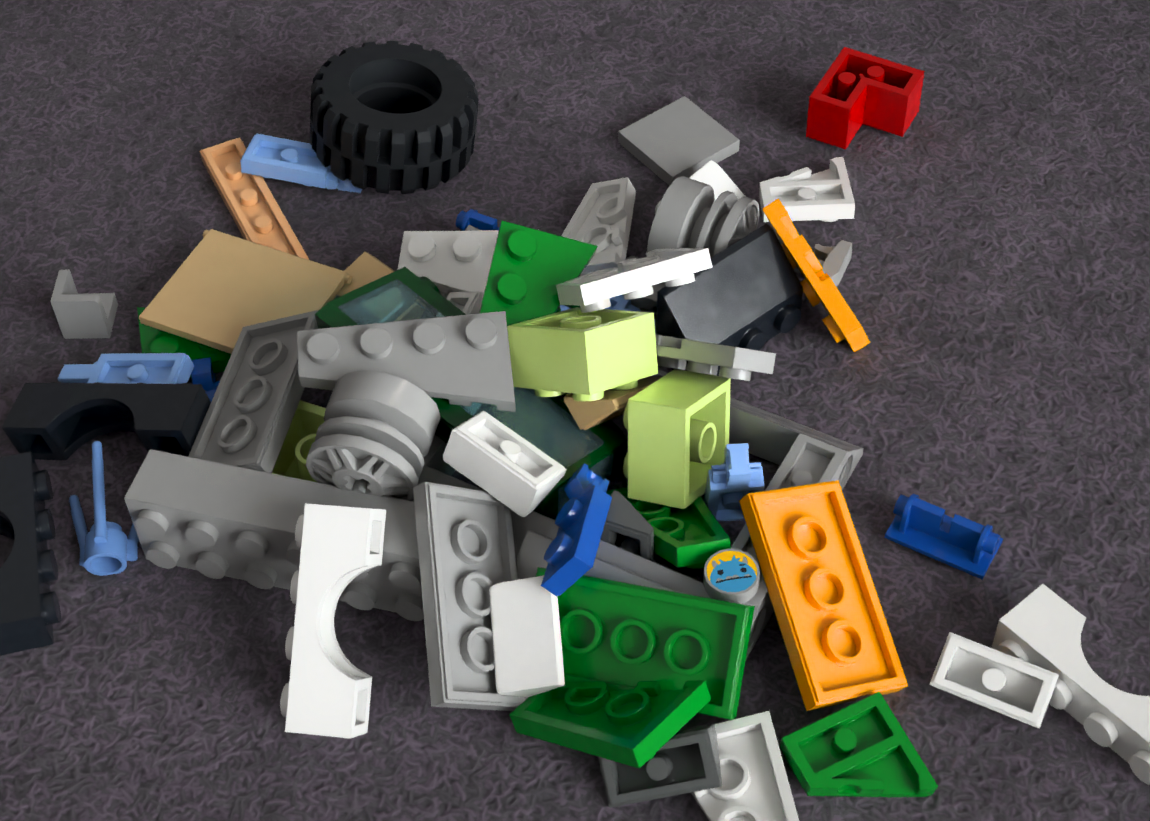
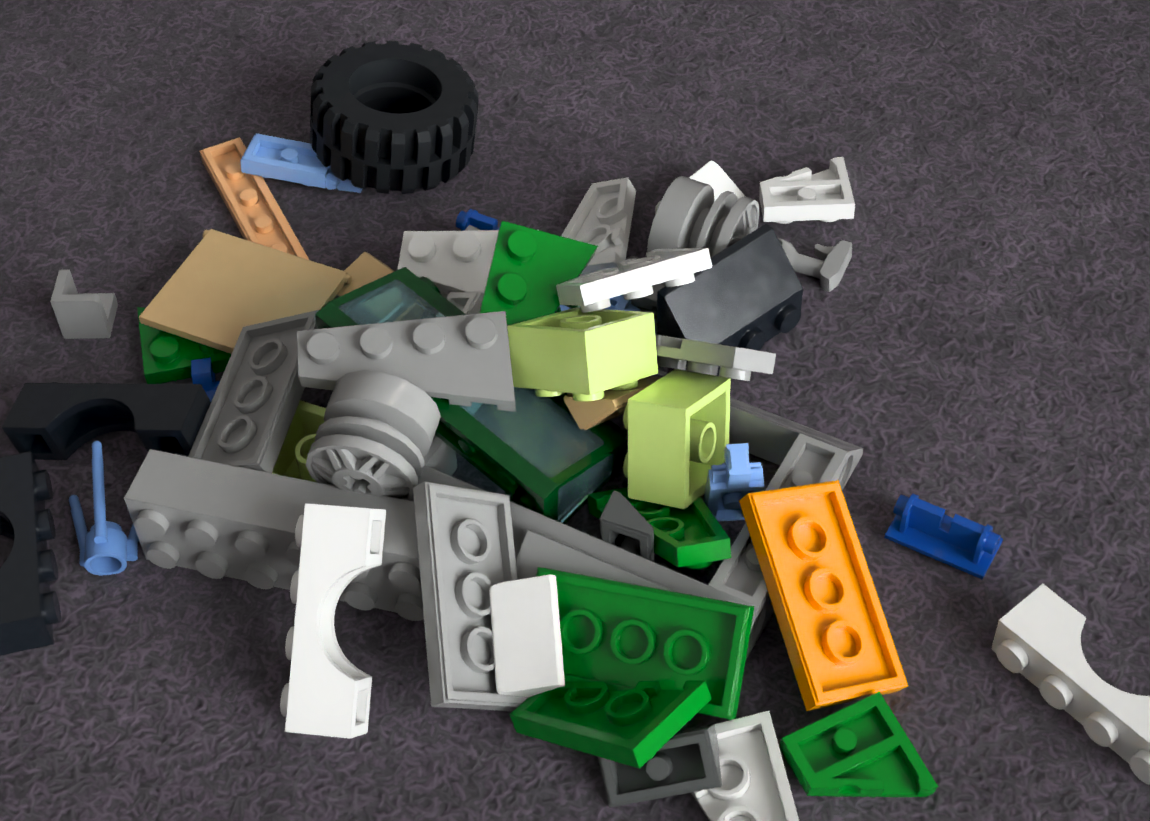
(131, 369): light blue hinge -> none
(502, 463): white slope -> none
(579, 530): blue hinge -> none
(678, 140): light grey tile -> none
(731, 576): tile -> none
(816, 286): light orange wing -> none
(865, 92): red brick -> none
(994, 680): white slope -> none

